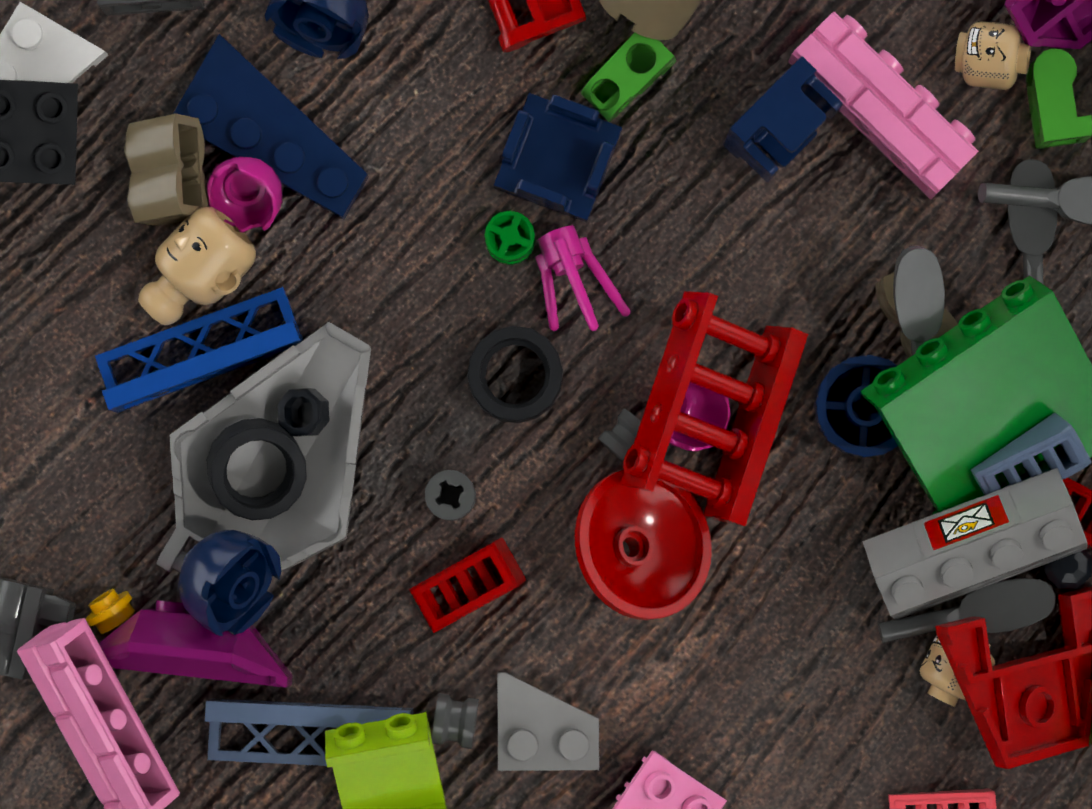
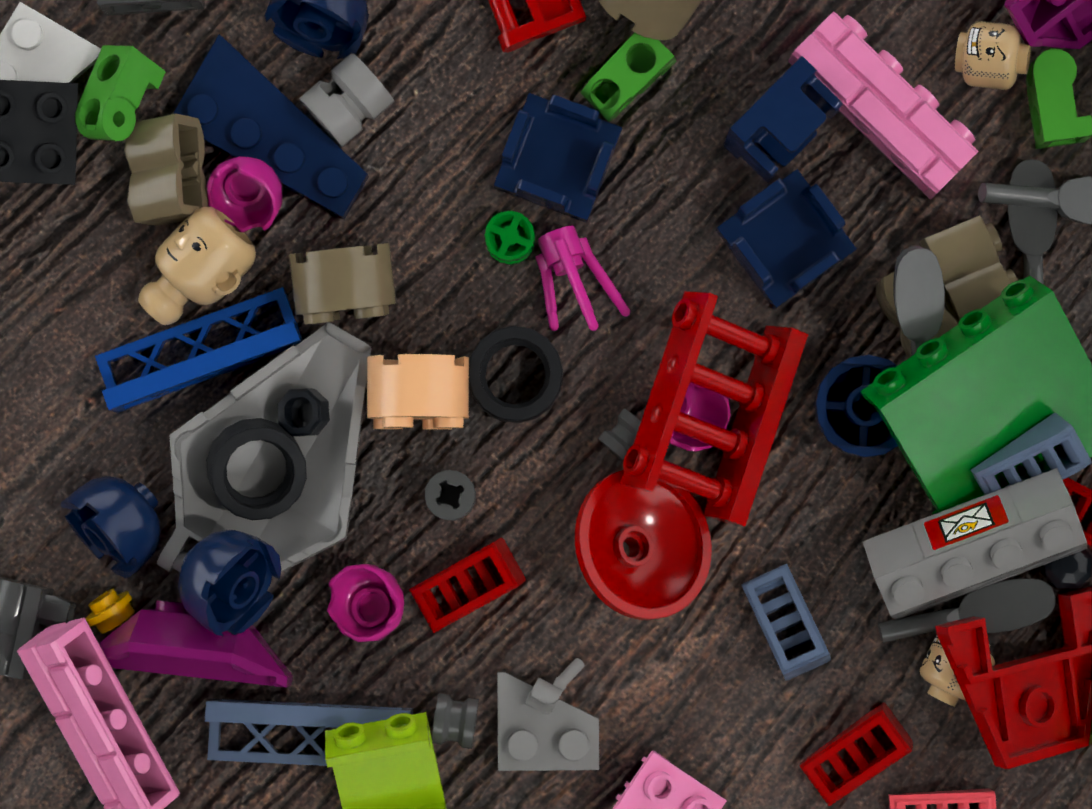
(115, 93): none -> bright green leg
(115, 521): none -> dark blue cylinder
(342, 281): none -> dark tan brick
(347, 99): none -> light grey wheel
(365, 602): none -> dark pink hair
(418, 388): none -> light nougat brick
(545, 695): none -> light grey hand
(787, 237): none -> dark blue panel
(801, 663): none -> sand blue slope
(868, 769): none -> red slope
(969, 265): none -> dark tan brick

